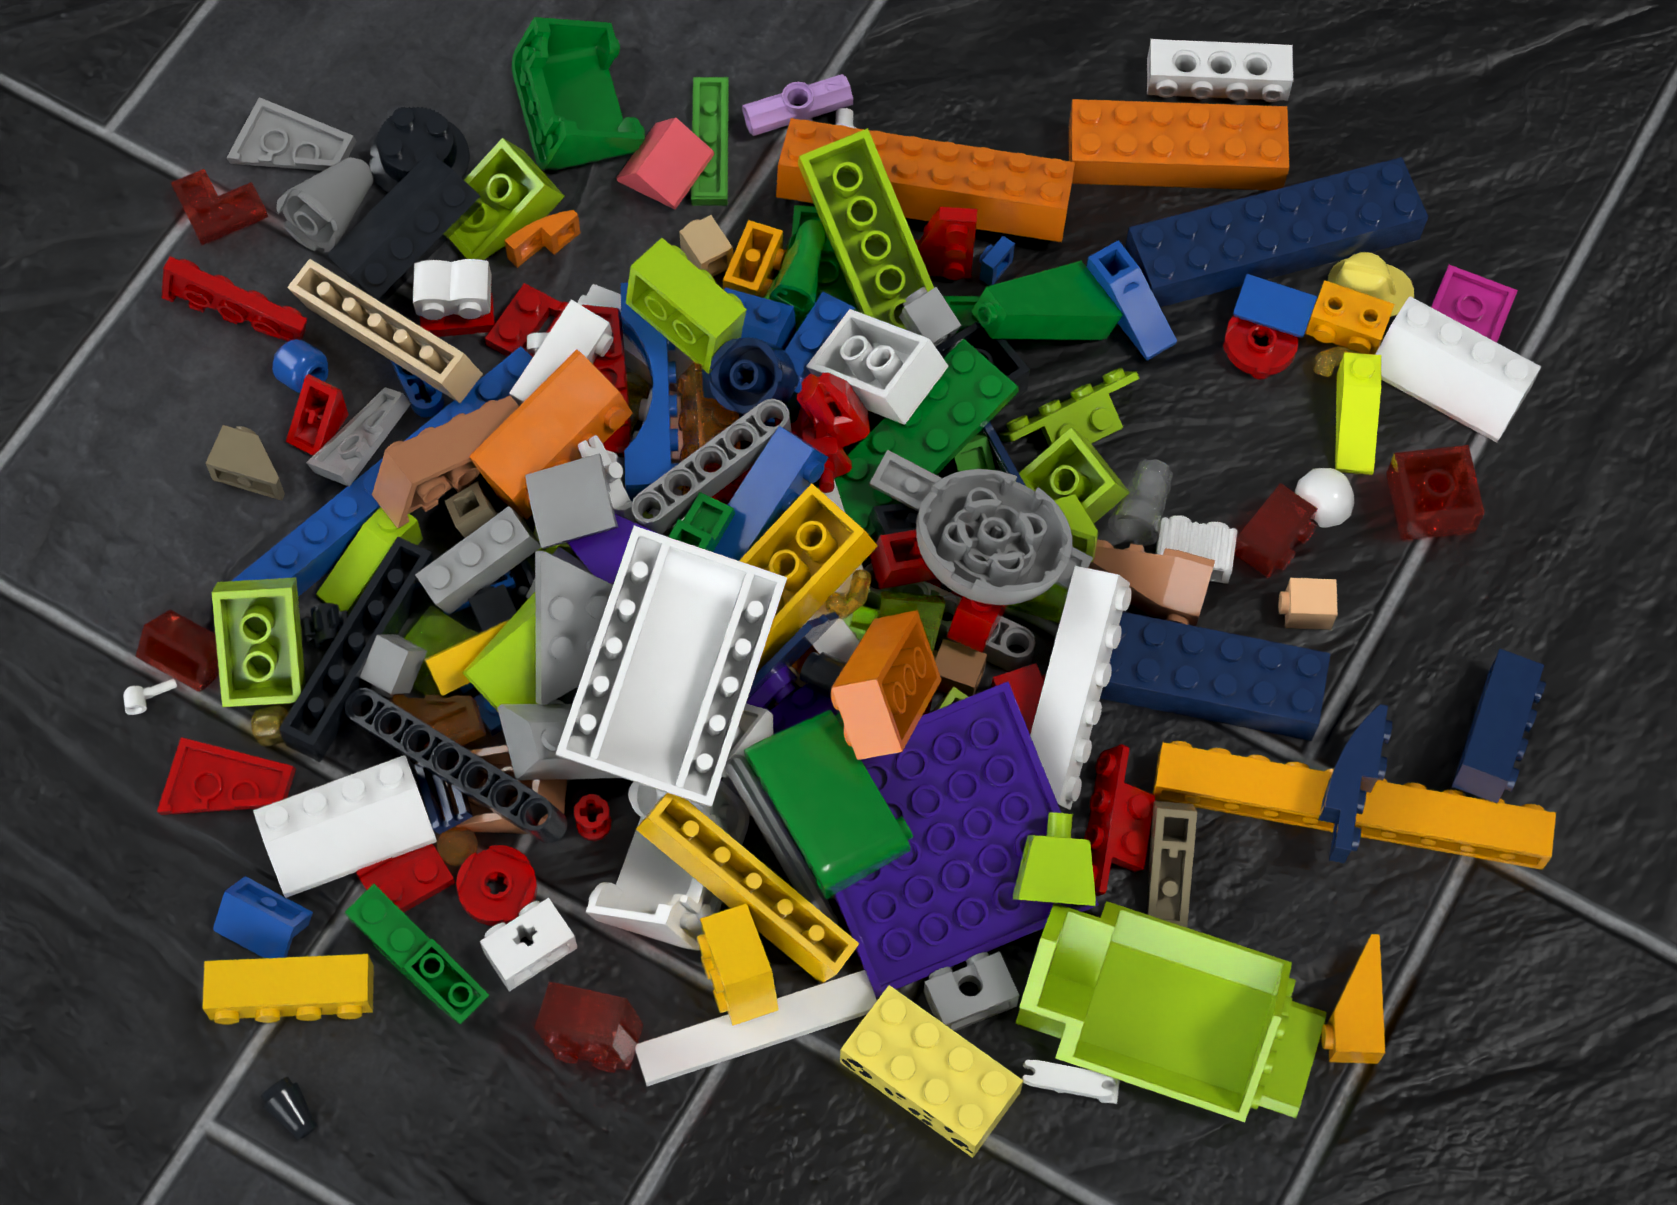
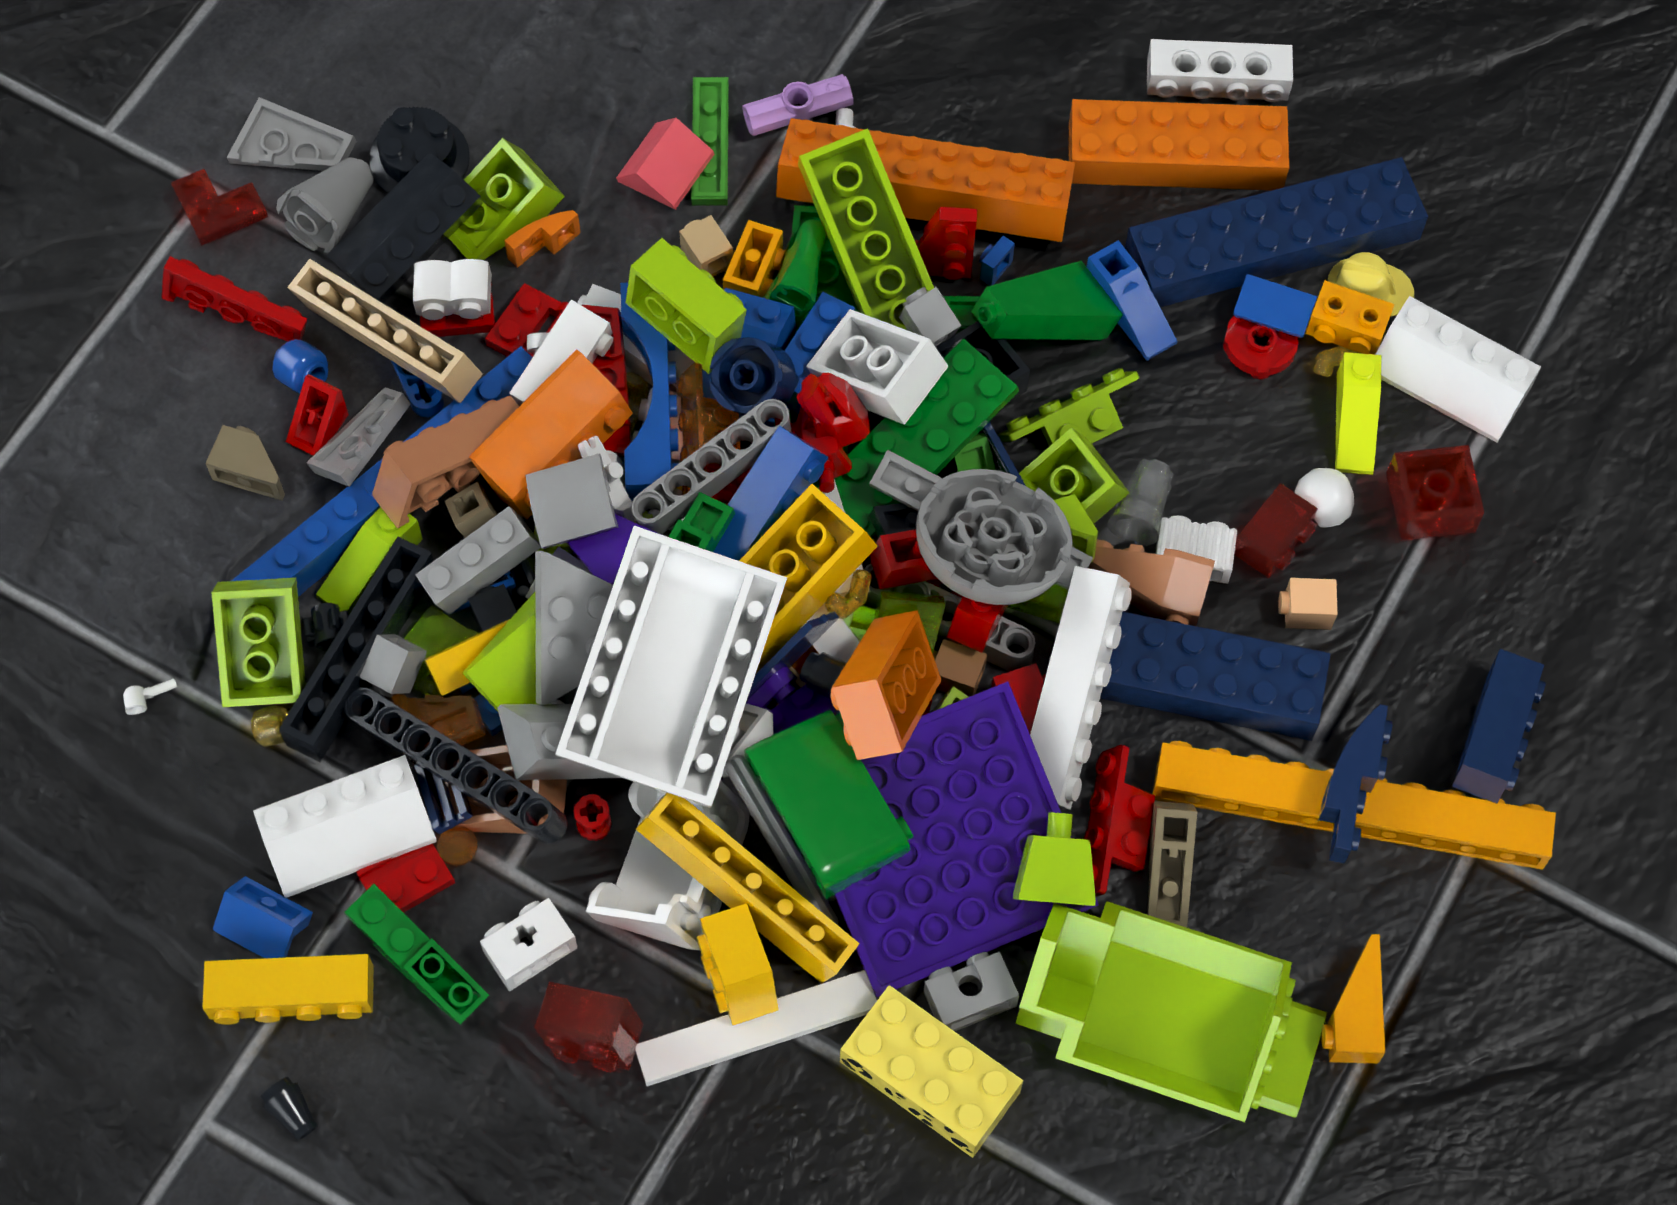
(180, 649): clear red brick -> none
(222, 780): red wing -> none
(488, 866): red plate -> none
(570, 93): green windscreen -> none
(1072, 1080): white piece -> none
(1474, 301): dark pink tile -> none

